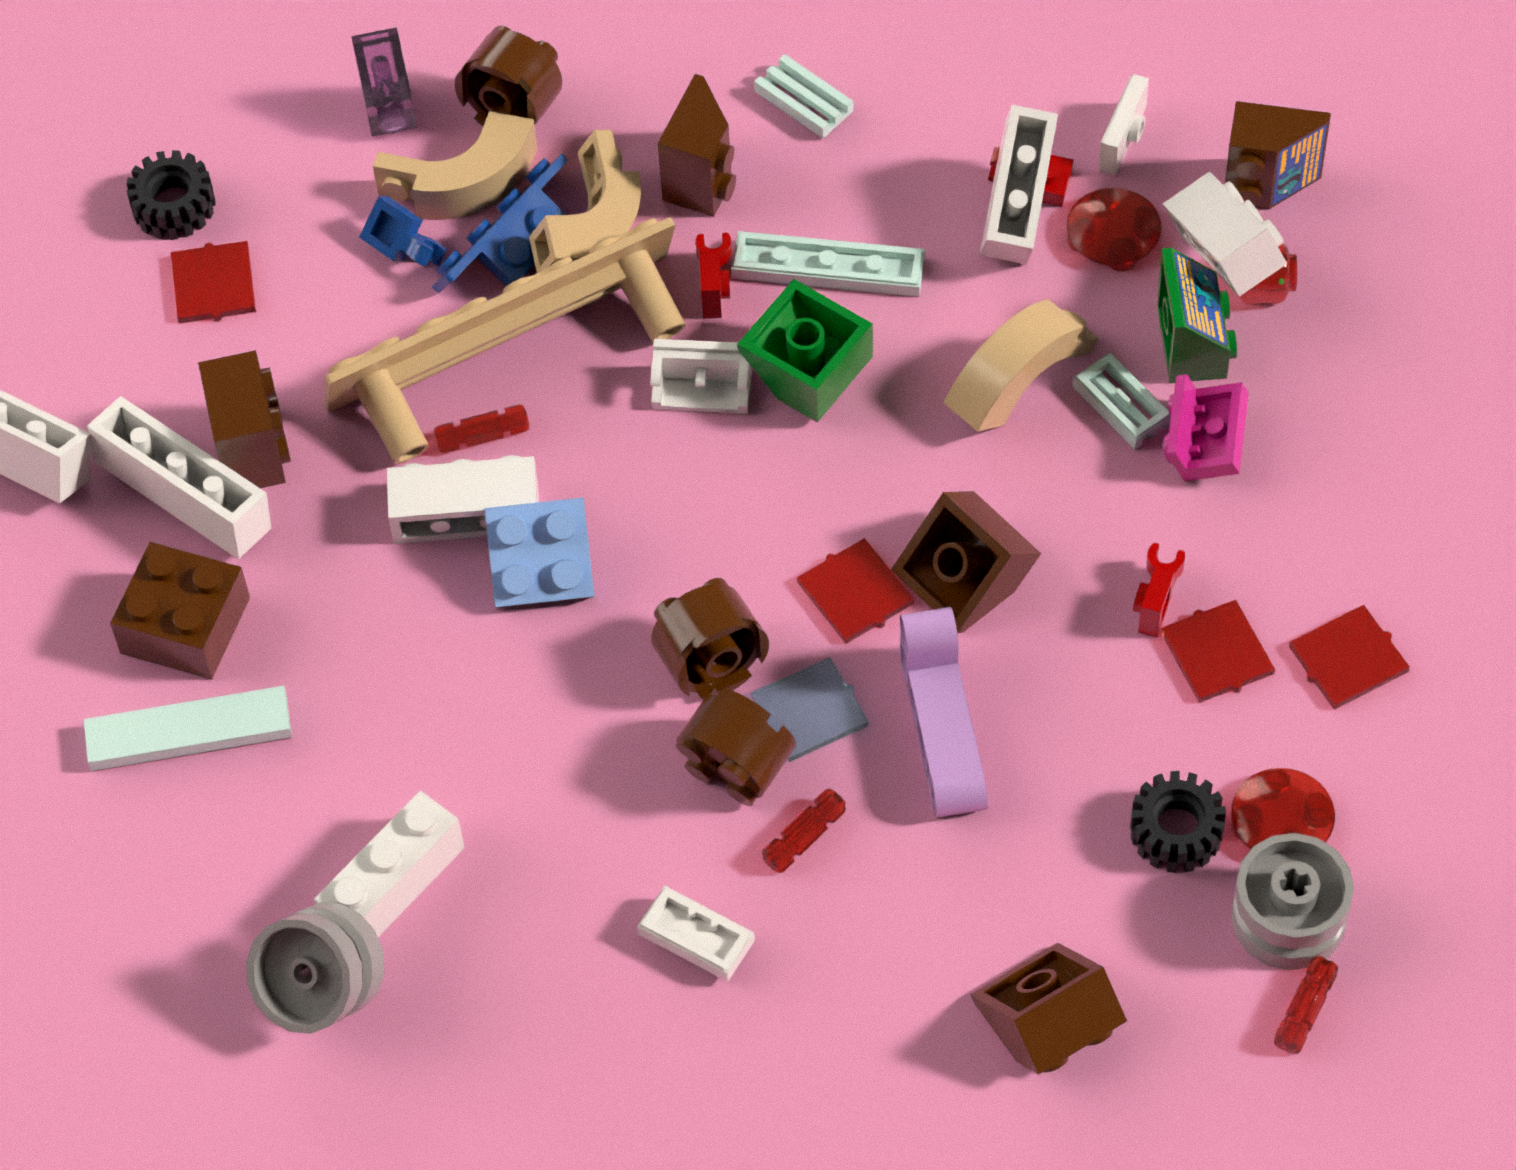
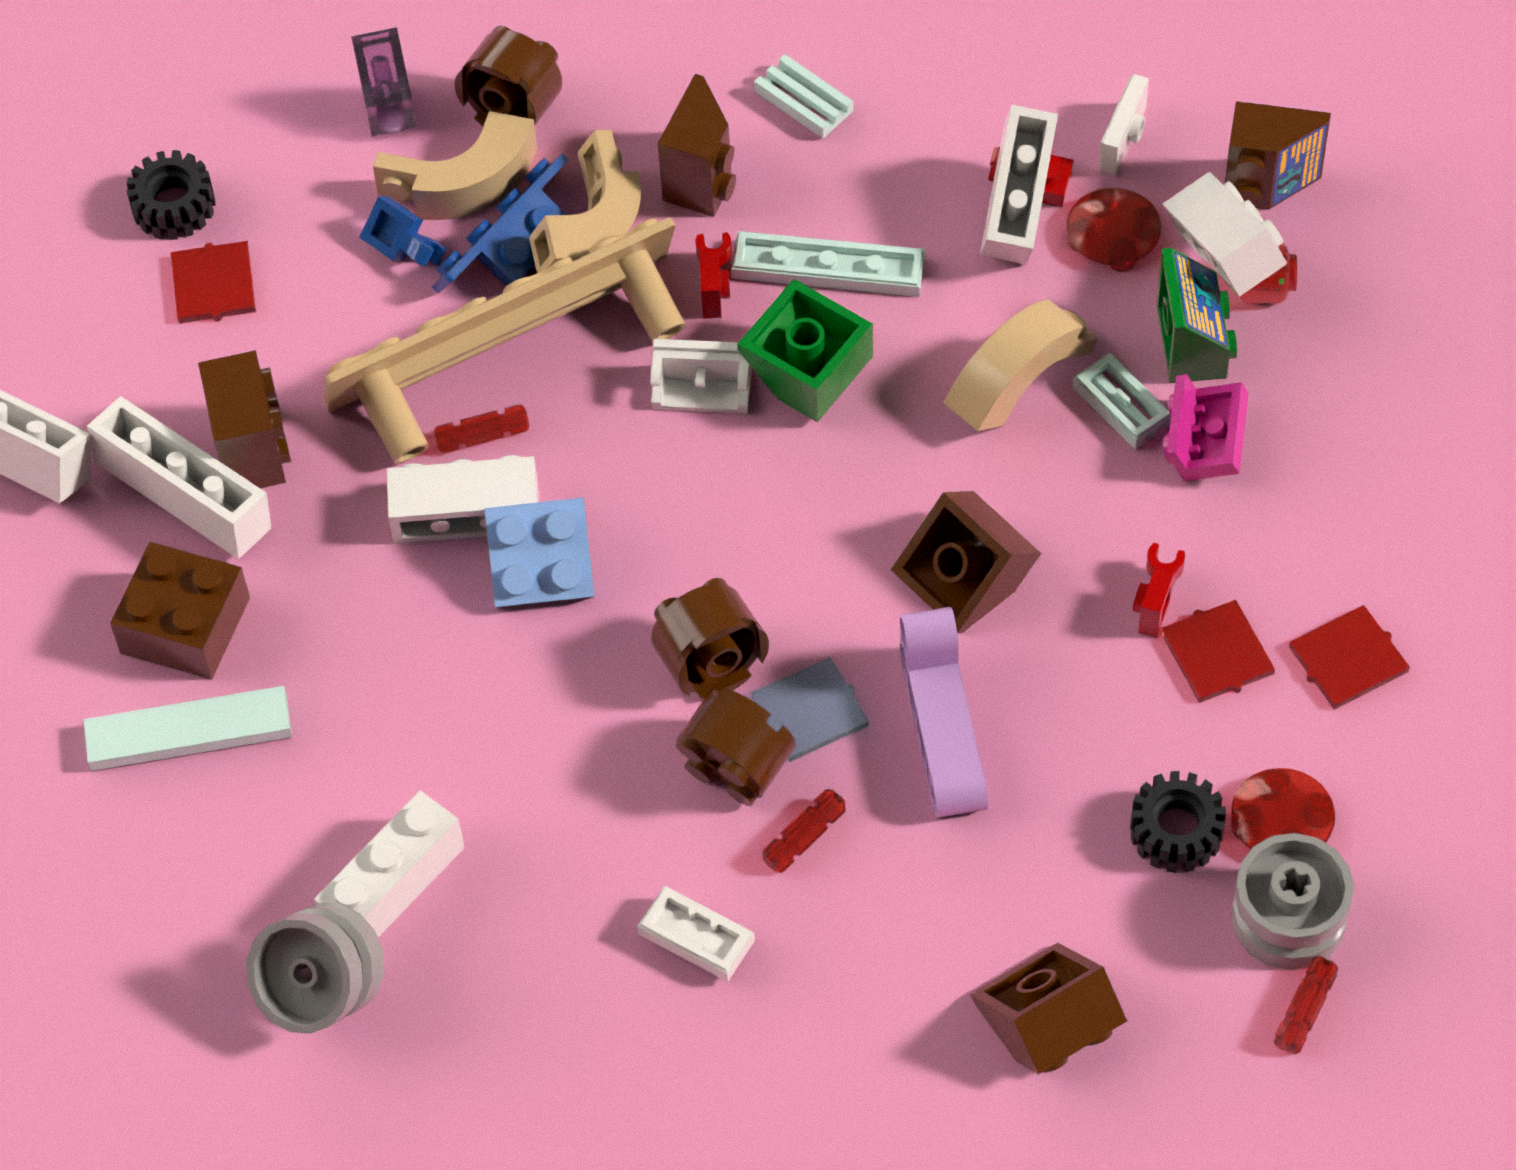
(855, 590): clear red piece -> none

